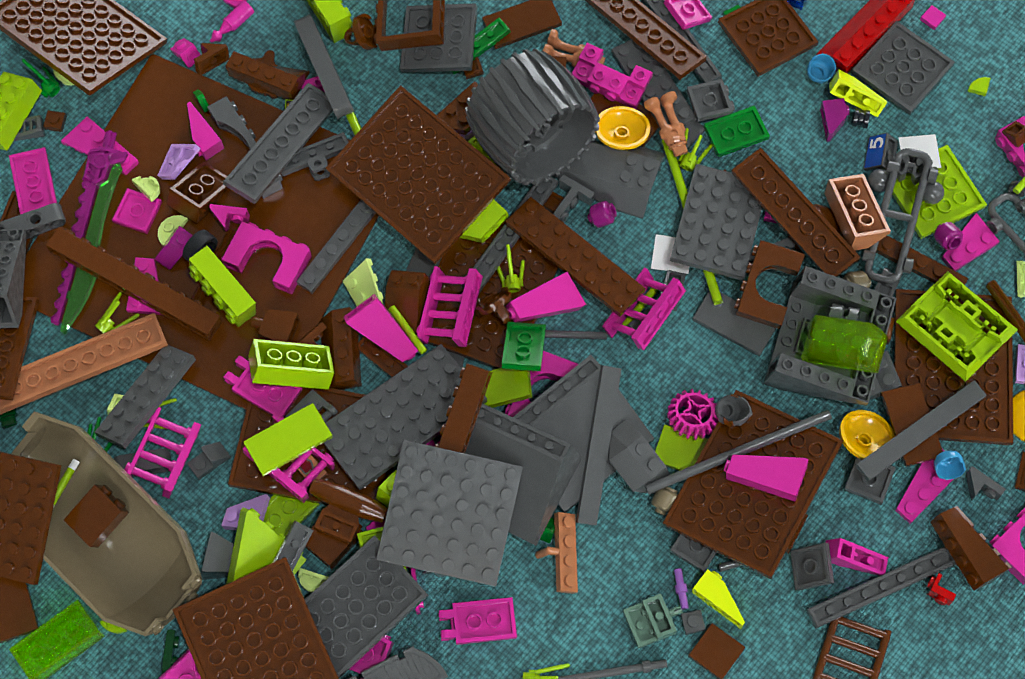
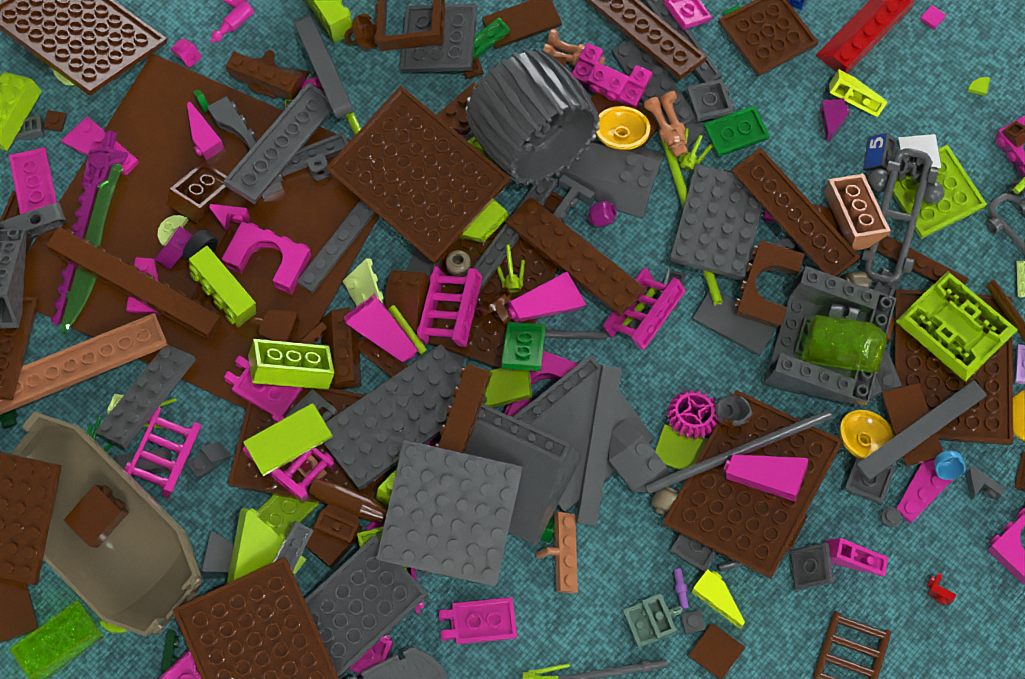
(49, 86): green plant -> none
(65, 479): lime bar -> none
(105, 323): lime plant -> none
(136, 211): dark pink tile -> none
(148, 186): yellowish green plate -> none
(177, 159): lavender wing -> none
(211, 57): reddish brown slope -> none
(232, 513): lavender wing -> none
(310, 580): yellowish green plate -> none
(458, 263): none -> dark tan head
(662, 253): white sticker -> none
(821, 68): dark azure hair -> none
(861, 118): black wheel -> none
(880, 587): dark grey tile -> none
(891, 517): none -> dark grey plate
(903, 67): dark grey plate -> none
(948, 236): magenta head -> none
(968, 548): reddish brown wedge -> none
(975, 242): dark pink wing -> none

